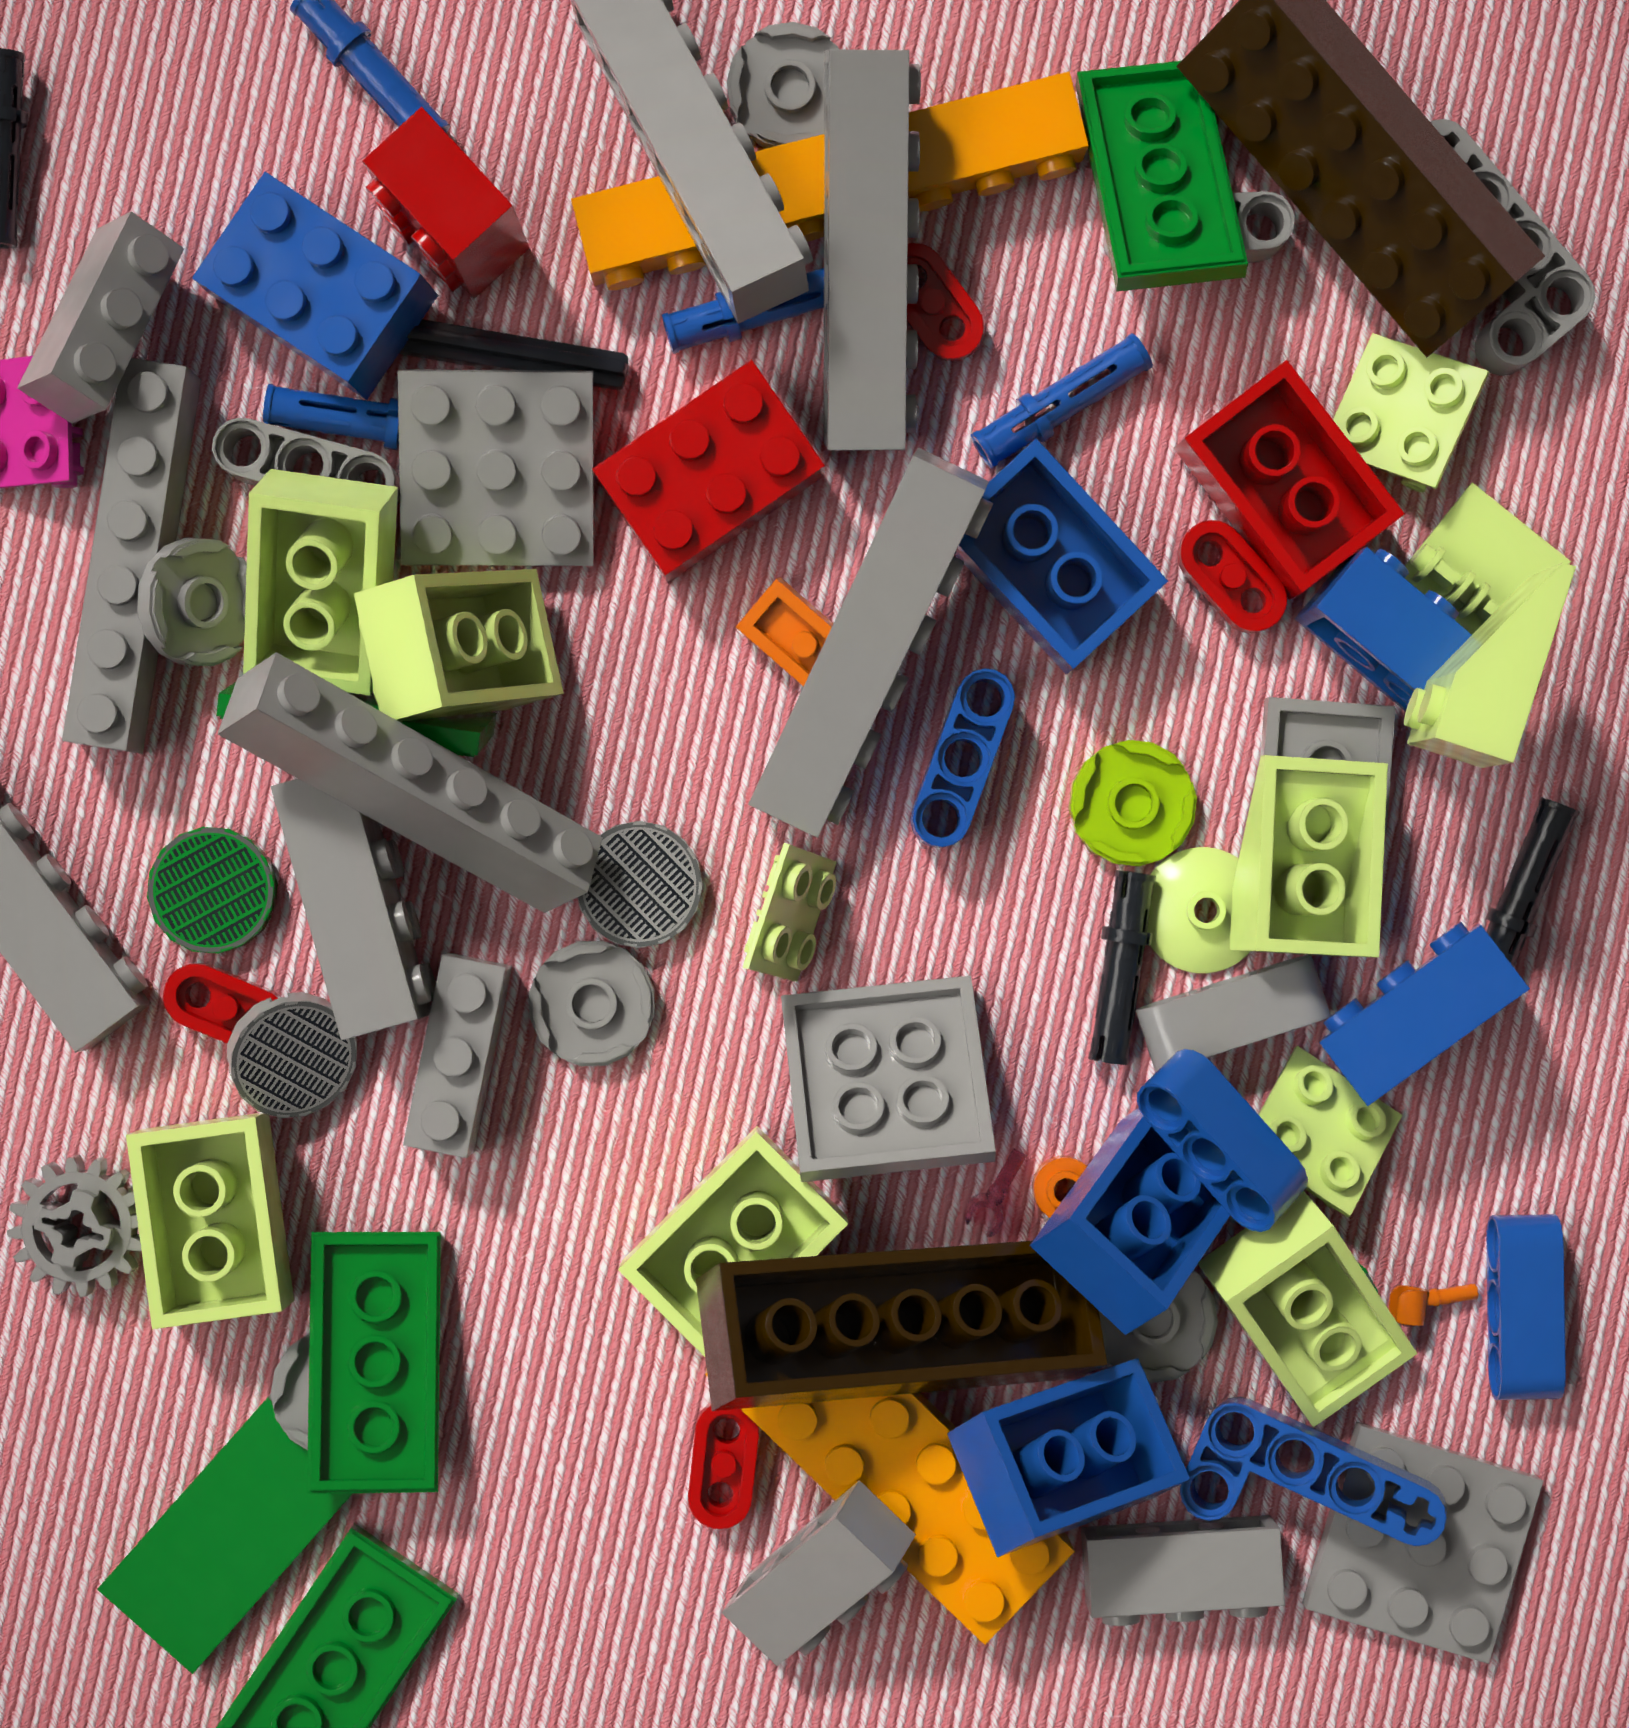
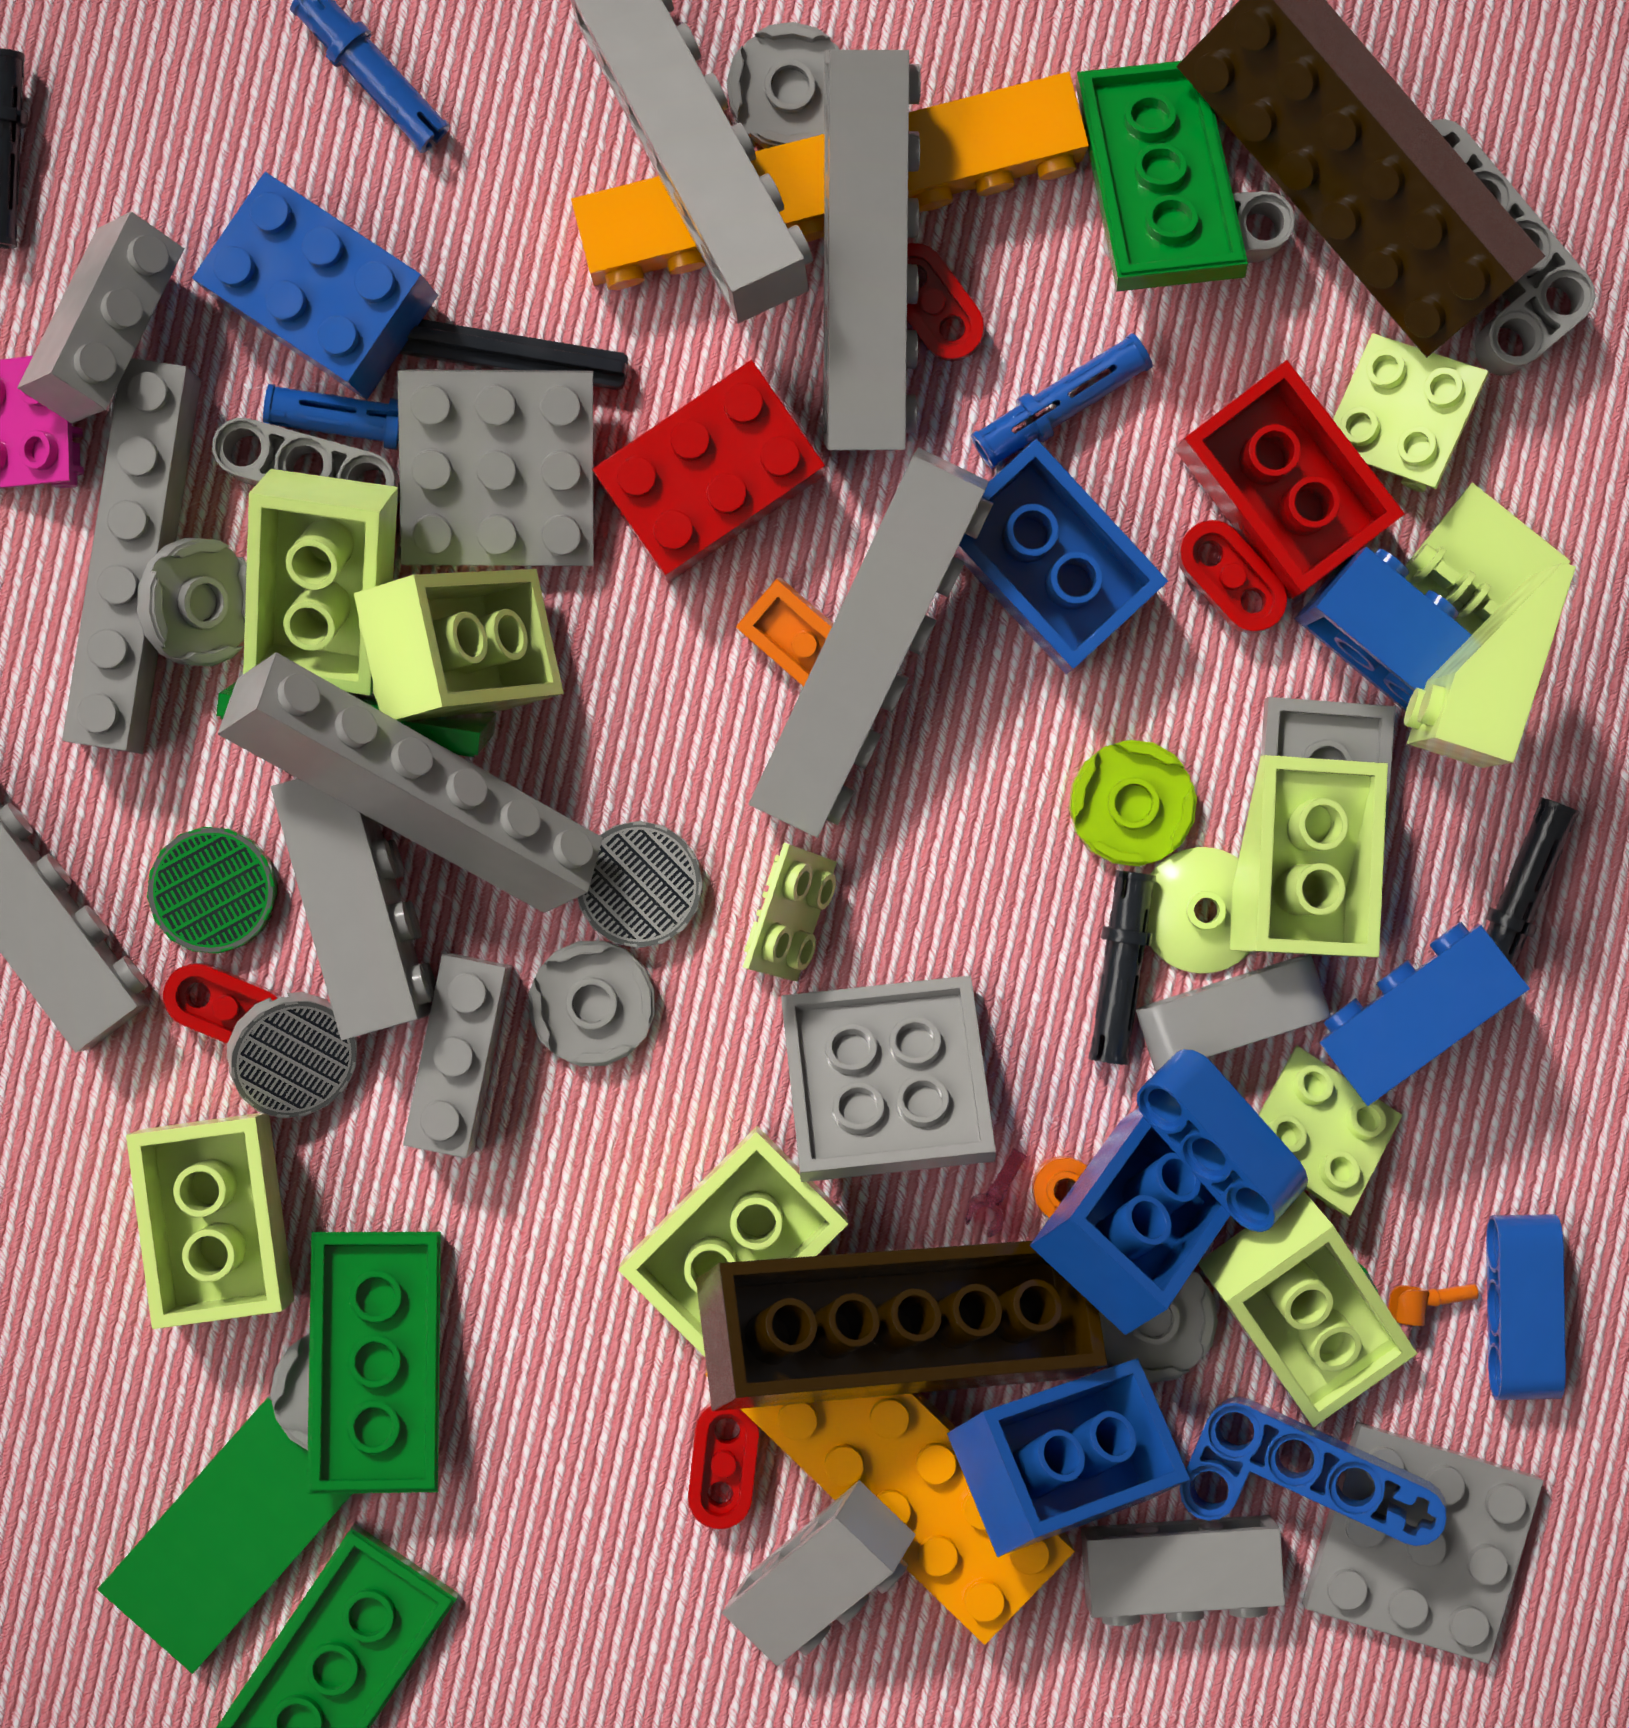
(52, 1218): light grey gear -> none
(444, 205): red brick -> none
(716, 321): blue pin -> none
(980, 732): blue beam -> none

